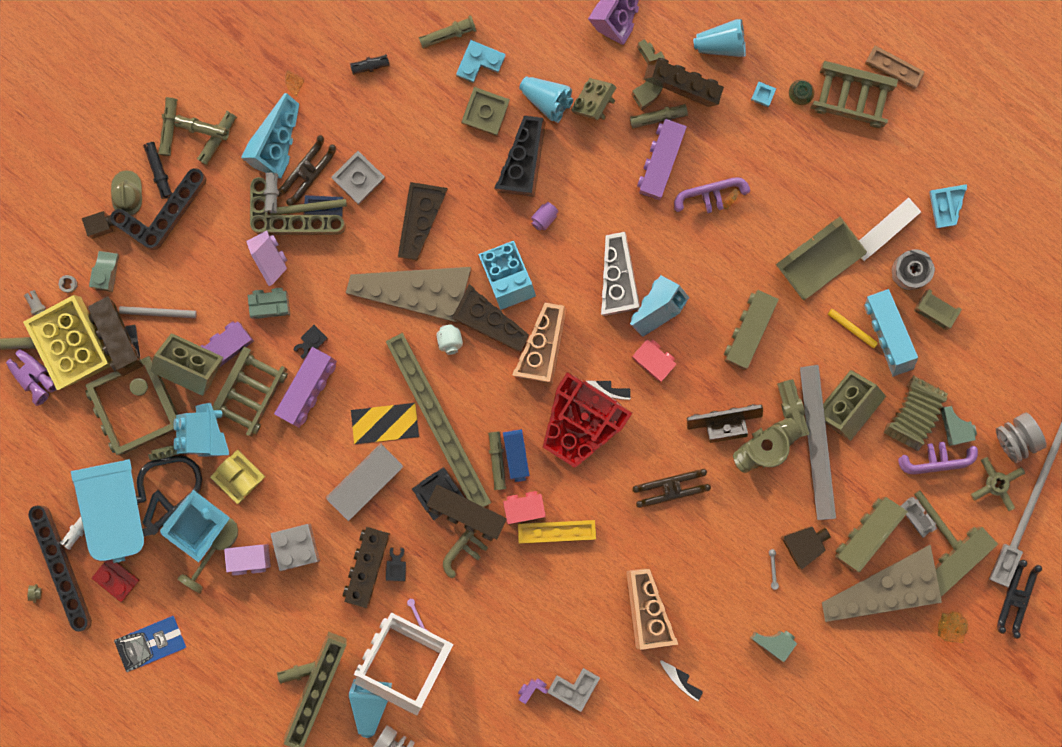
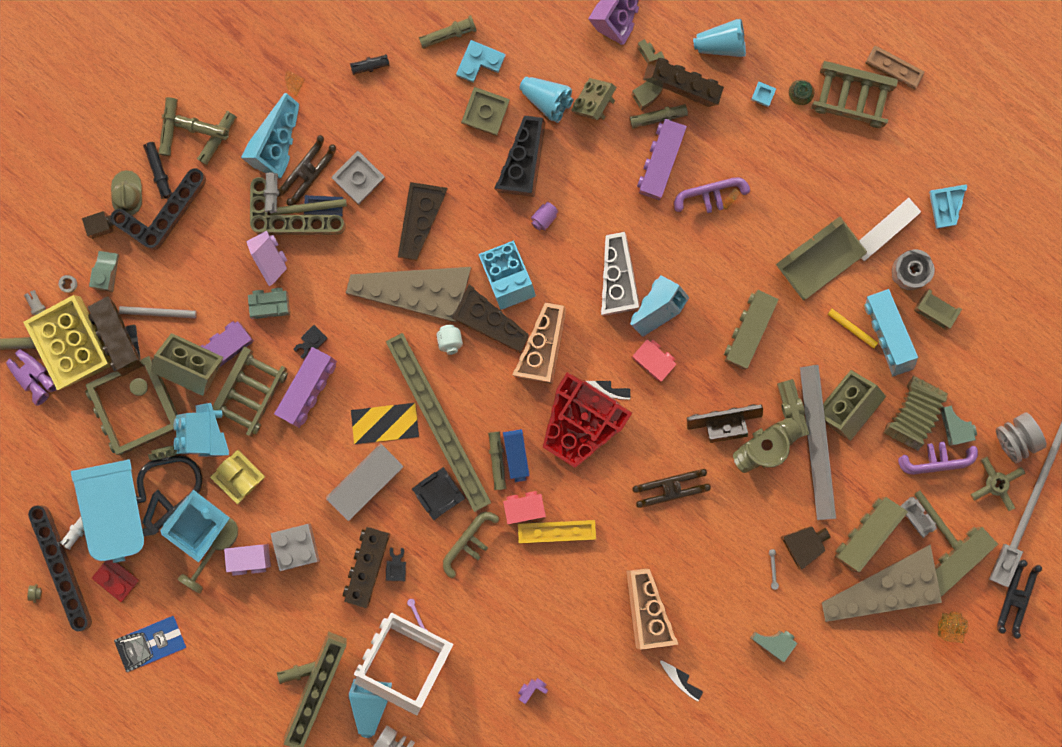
(467, 512): dark brown brick -> none
(576, 694): light grey plate -> none

